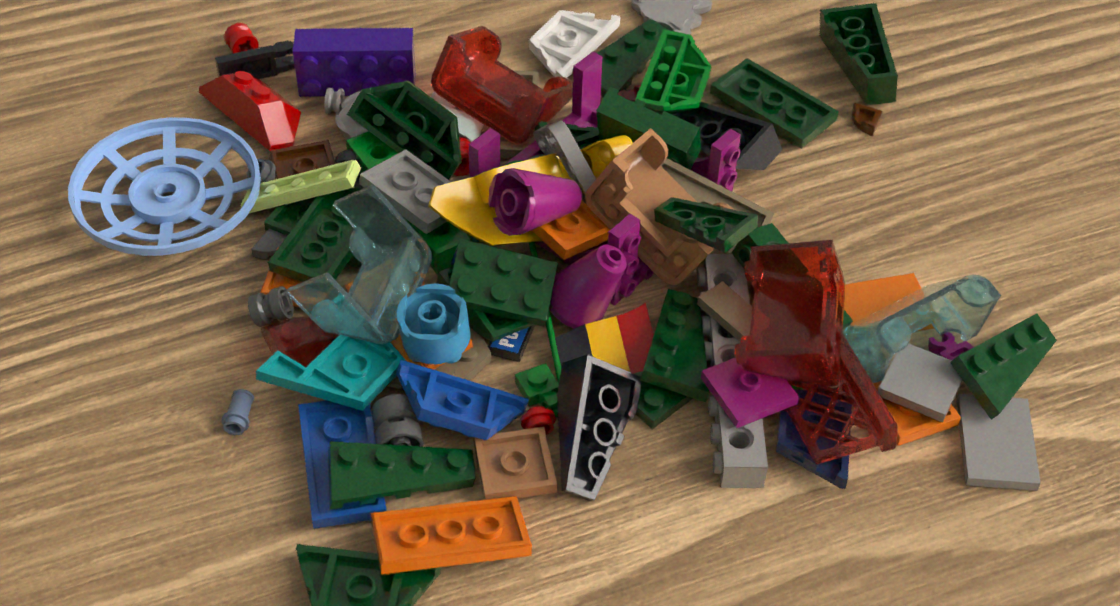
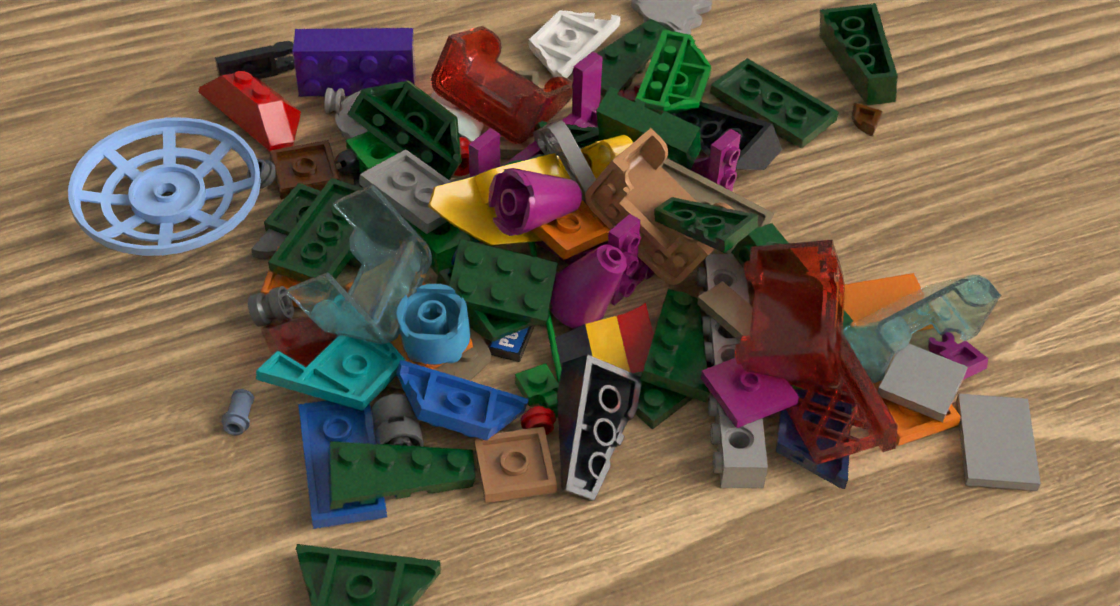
(240, 38): red wheel -> none
(305, 185): yellowish green tile -> none
(450, 535): orange tile -> none
(1004, 363): dark green wing -> none

